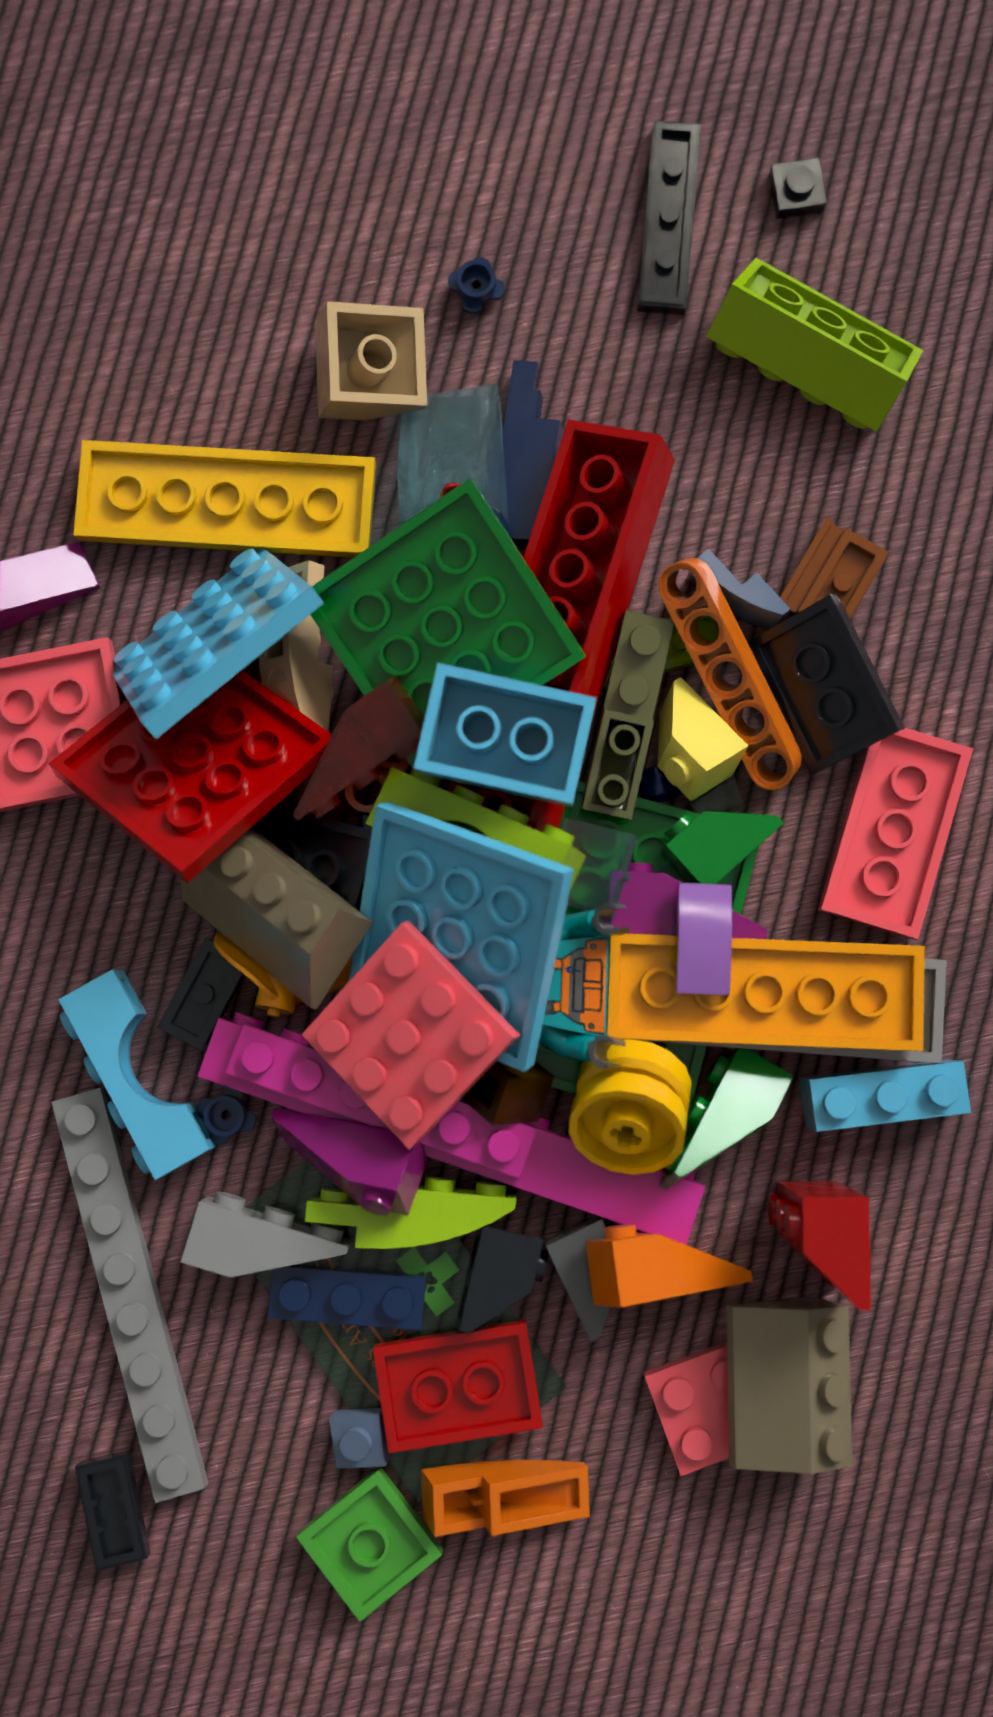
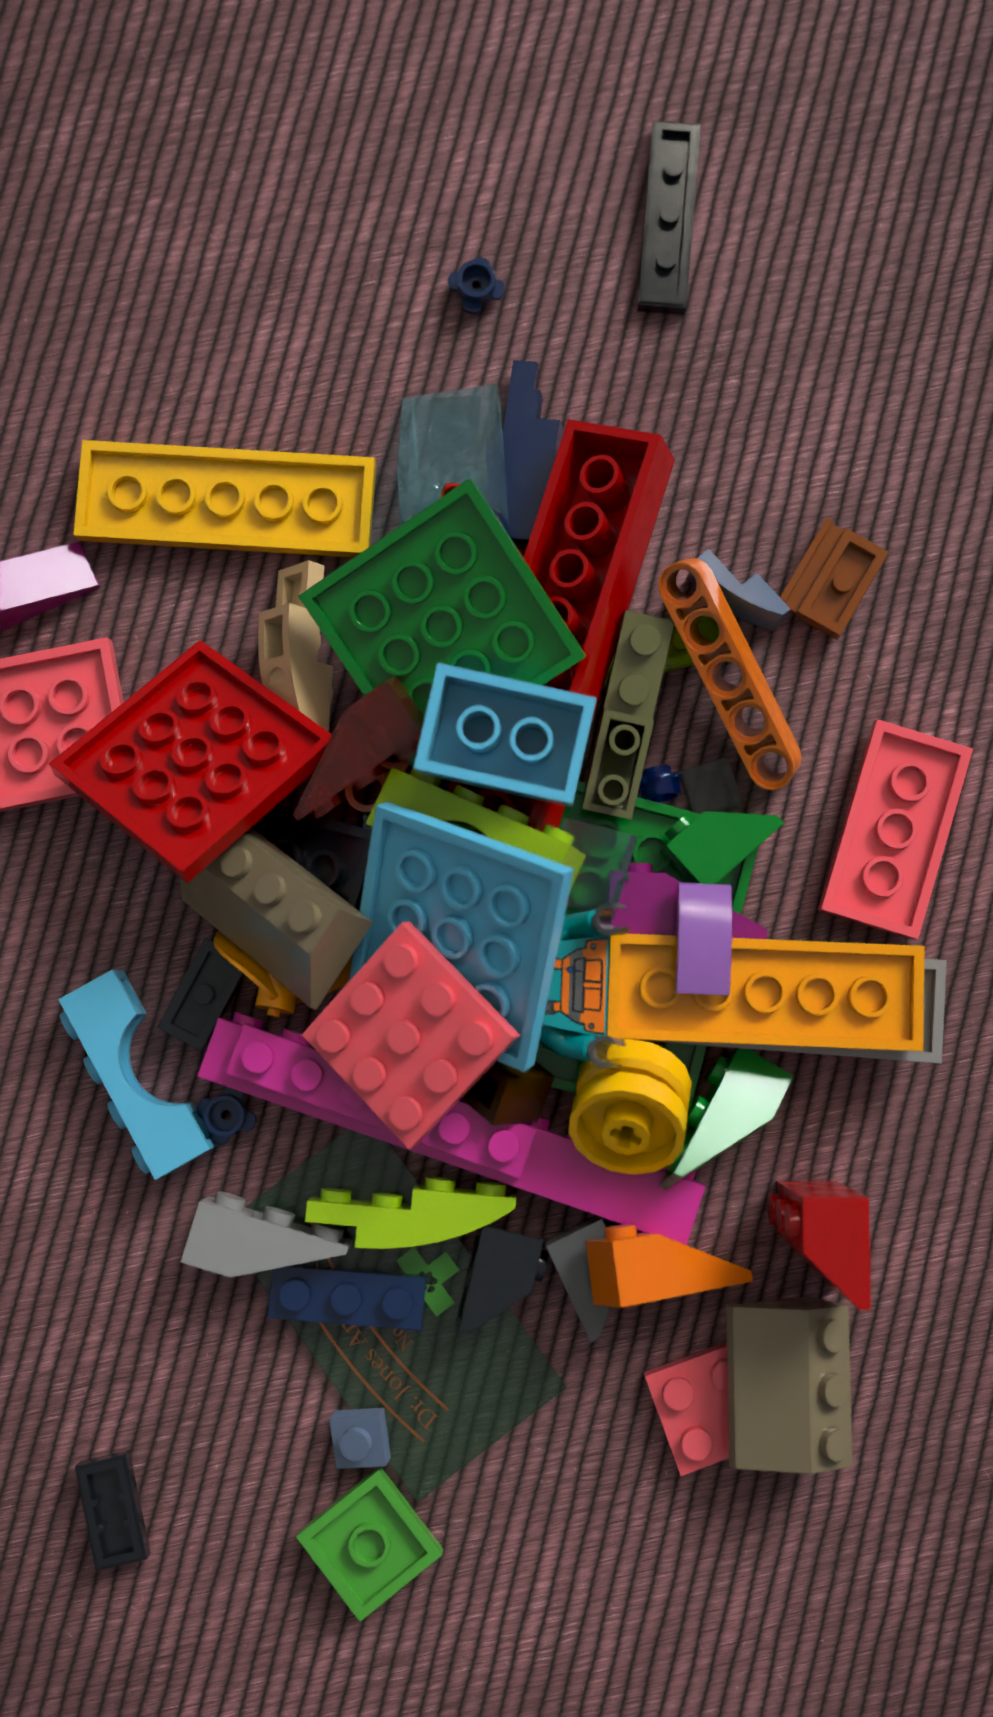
(130, 1295): light grey plate -> none
(212, 638): medium azure plate -> none
(357, 1158): magenta slope -> none
(369, 361): tan slope -> none
(457, 1386): red plate -> none
(503, 1495): orange slope -> none
(695, 743): light yellow slope -> none
(797, 188): plate -> none
(813, 344): lime slope -> none
(825, 684): black plate -> none
(884, 1095): medium azure brick -> none

